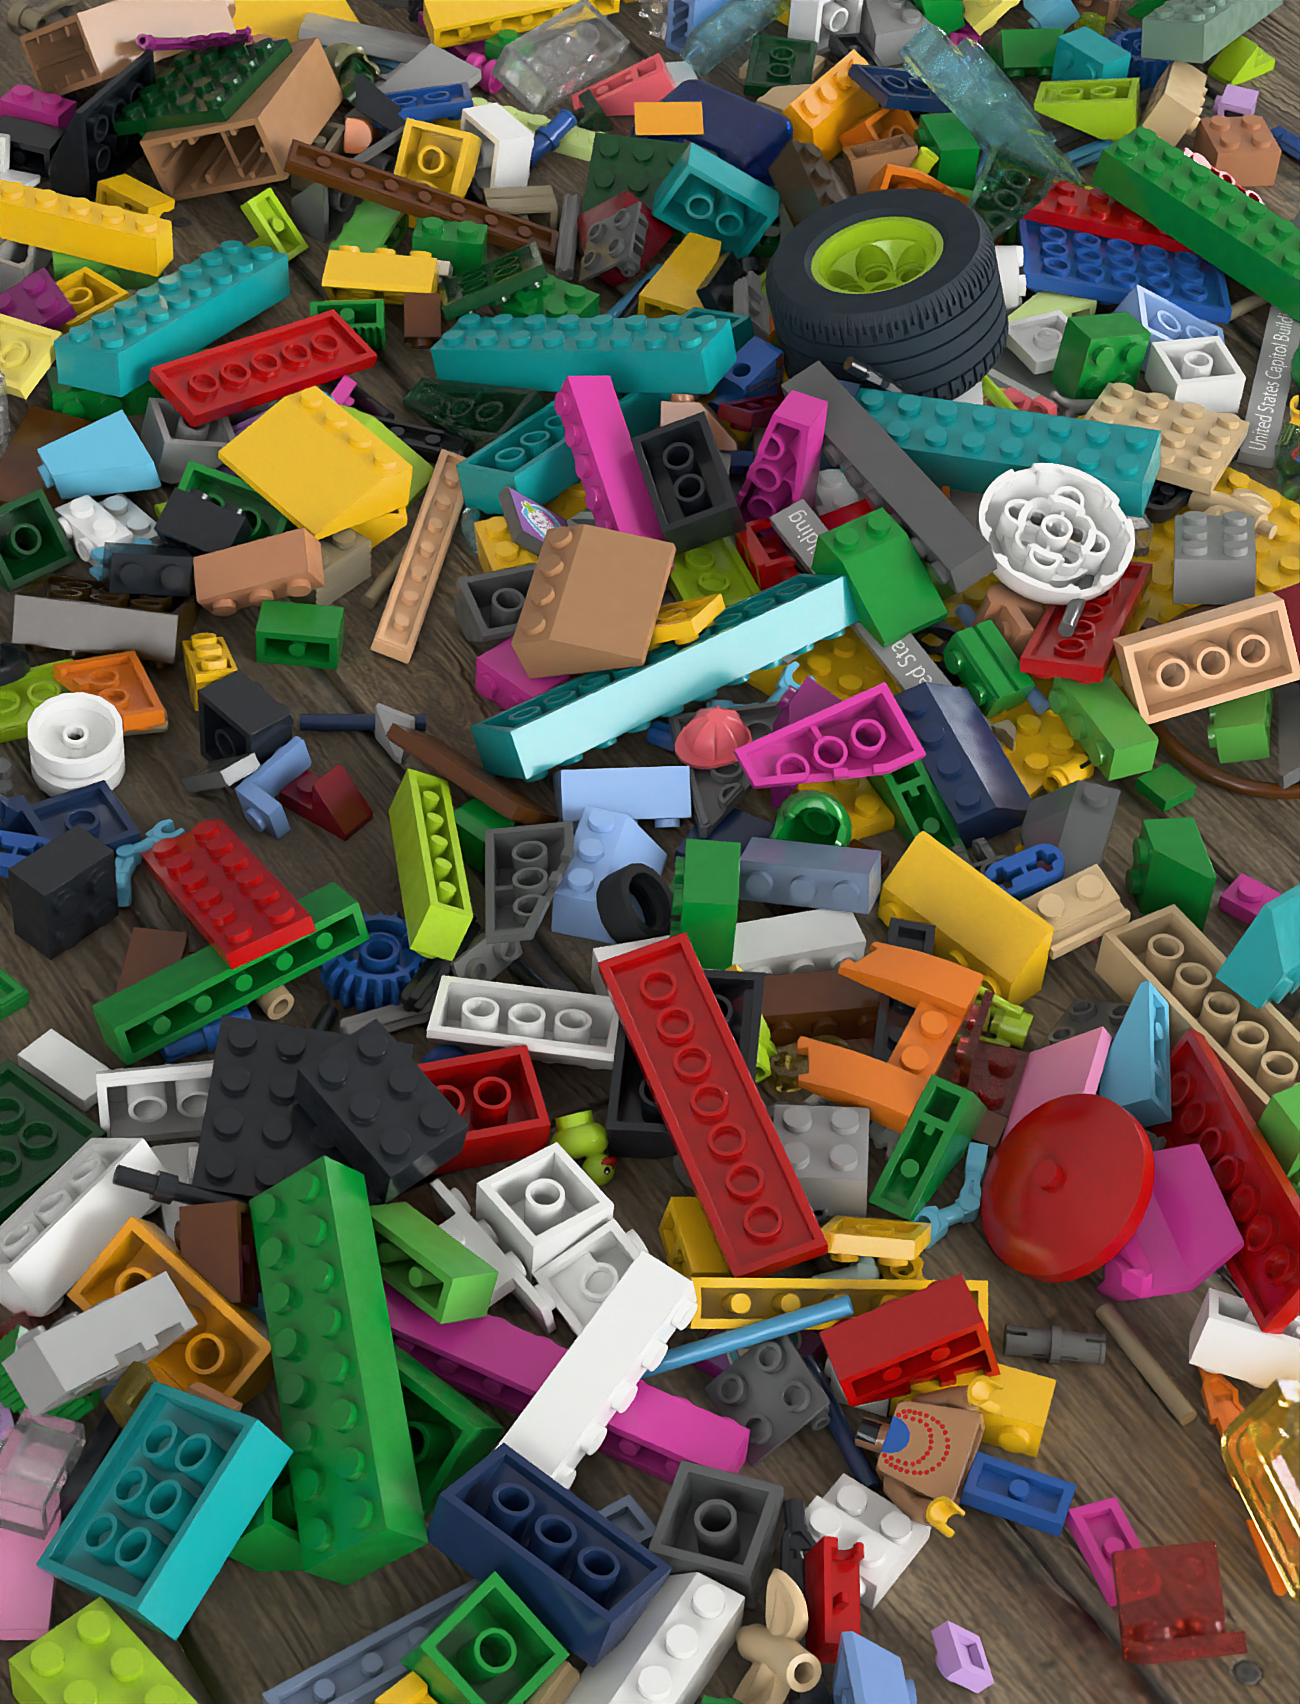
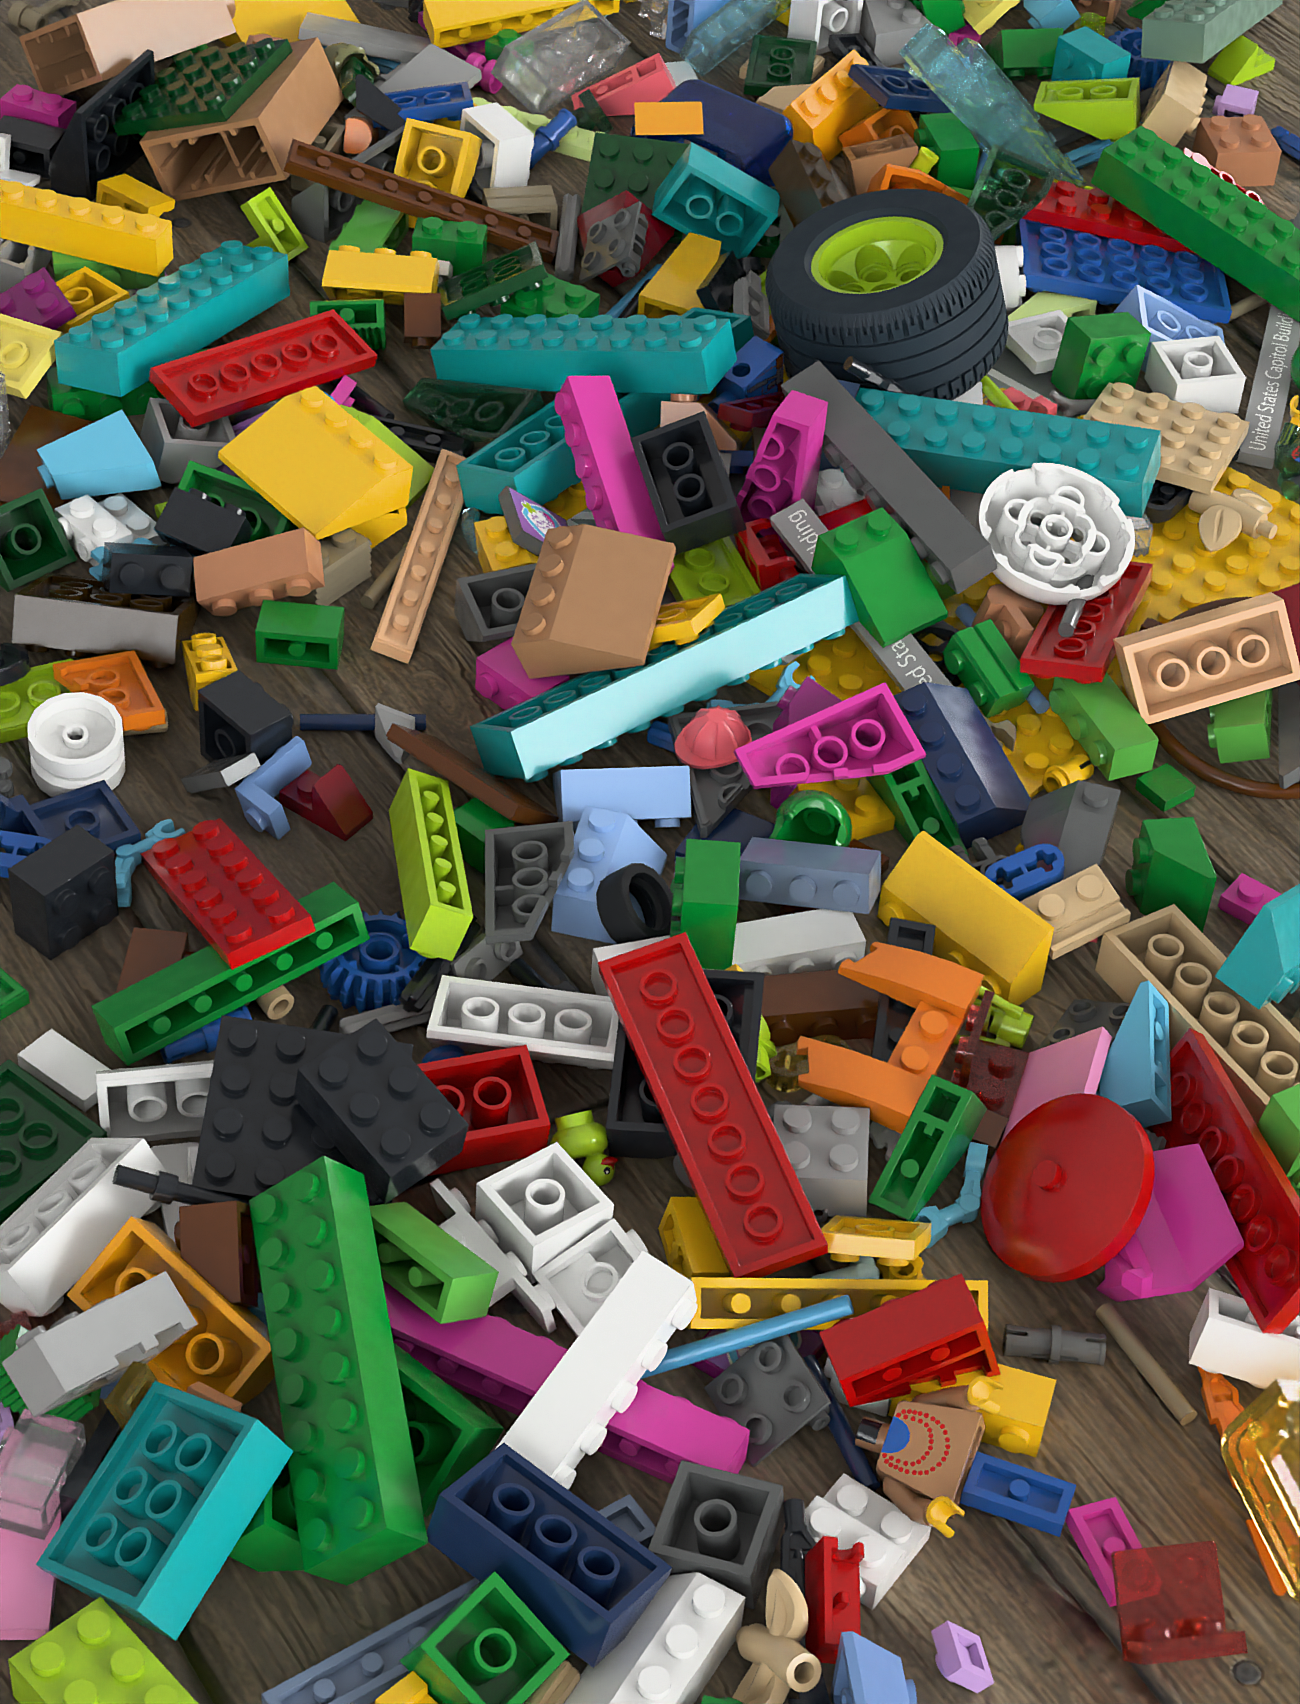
(199, 42): magenta animal -> none
(1214, 558): light grey brick -> none

